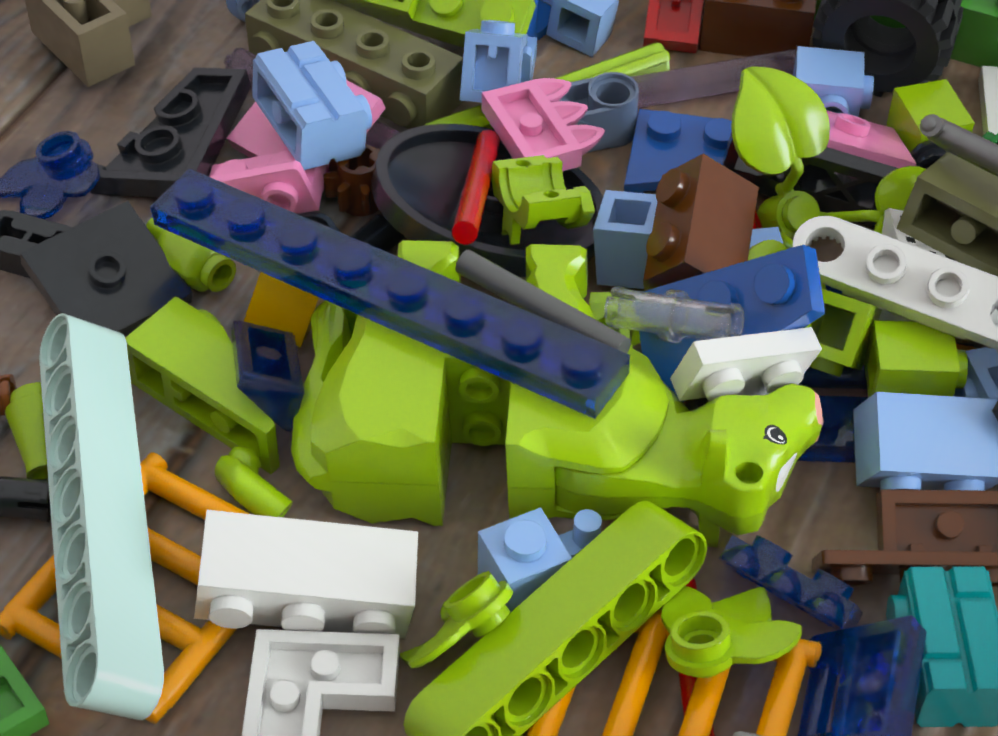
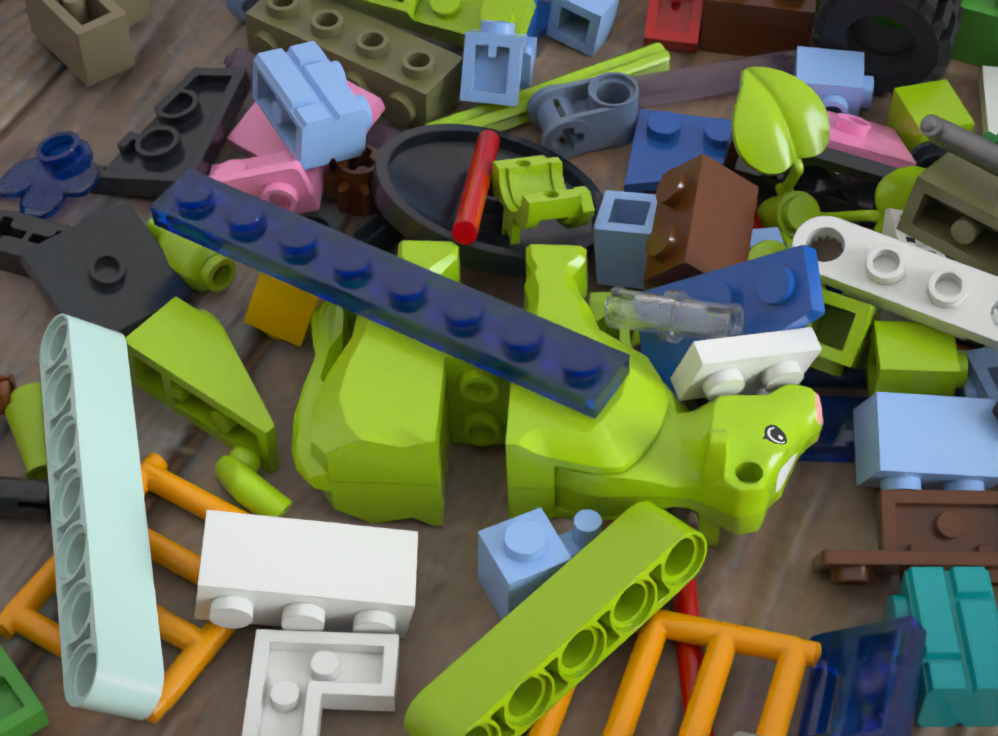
(268, 370): slope -> none
(473, 607): lime plate -> none
(536, 300): dark grey bar -> none
(537, 123): bright pink plate -> none
(715, 635): lime plate -> none
(768, 567): clear blue plate -> none

